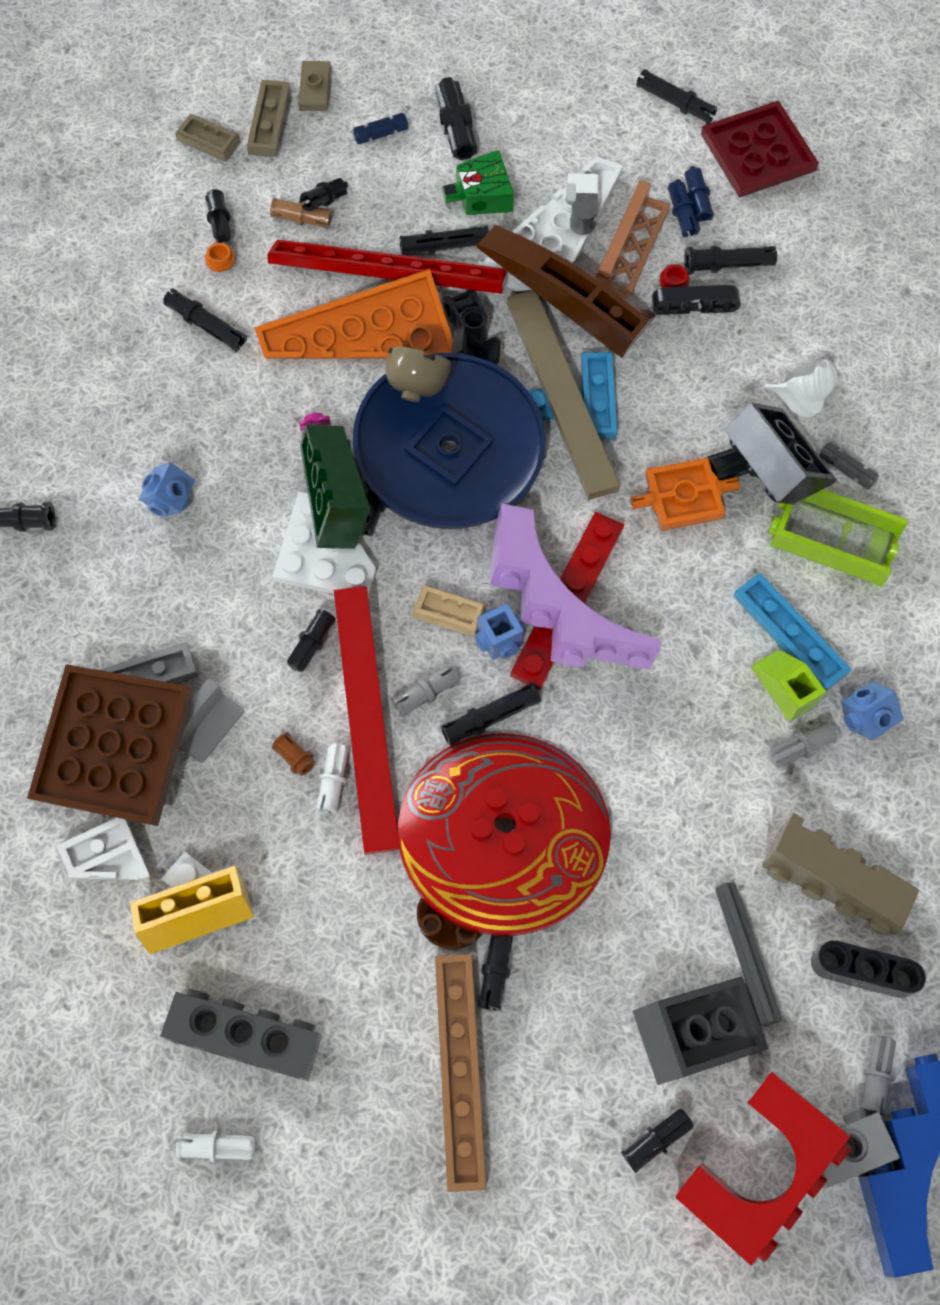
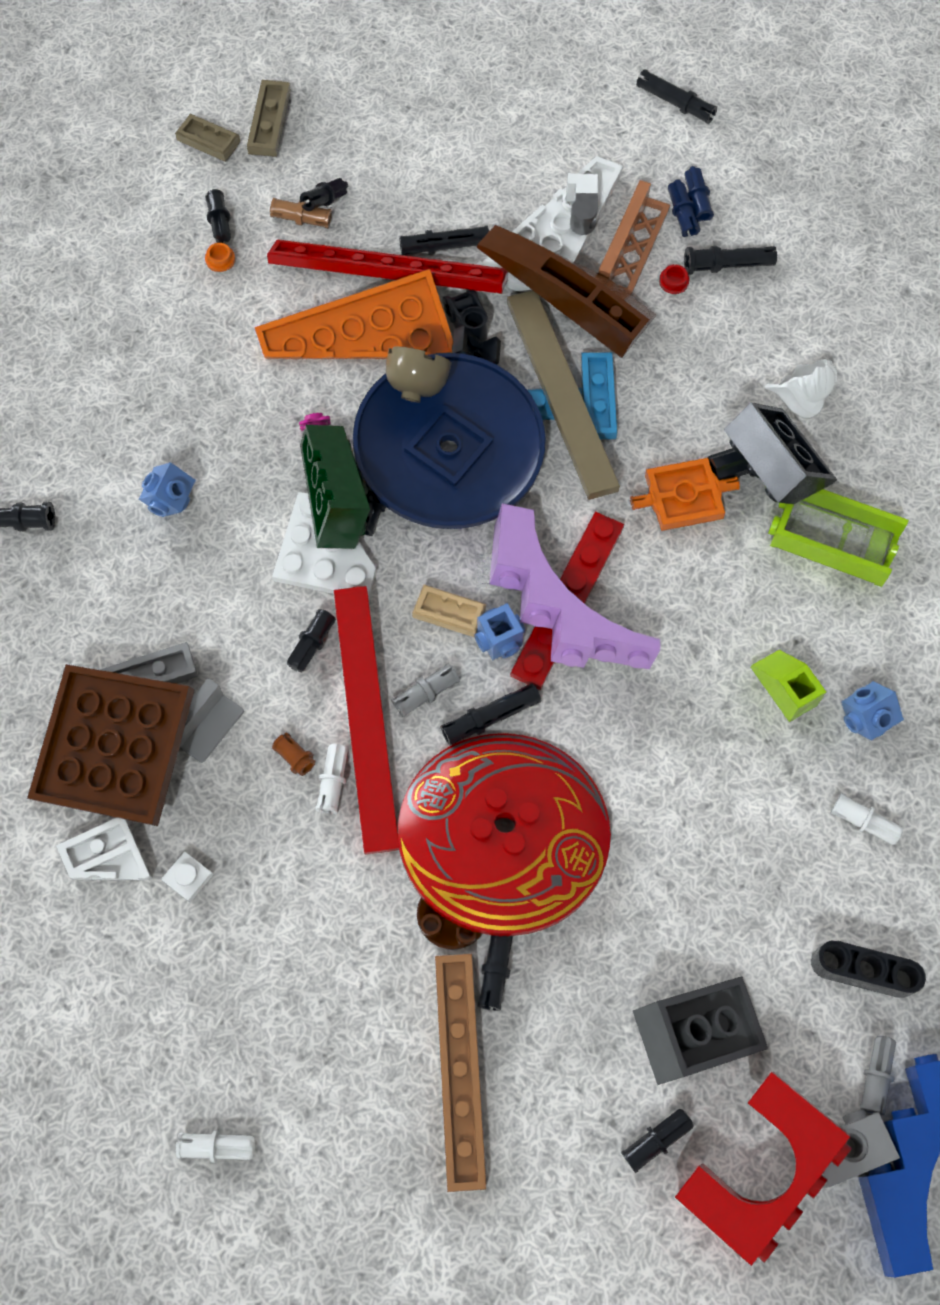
(183, 1028): dark grey brick -> none
(191, 910): yellow brick -> none
(195, 314): black pin -> none
(314, 86): dark tan plate -> none
(380, 128): dark blue axle -> none
(456, 119): black piece -> none
(481, 186): green torso -> none
(712, 299): black beam -> none
(748, 954): dark grey axle -> none
(759, 148): dark red plate -> none
(791, 630): dark azure plate -> none
(802, 744): light grey axle -> none
(839, 877): dark tan wedge -> none
(849, 465): dark grey axle -> none
(867, 819): none -> white axle

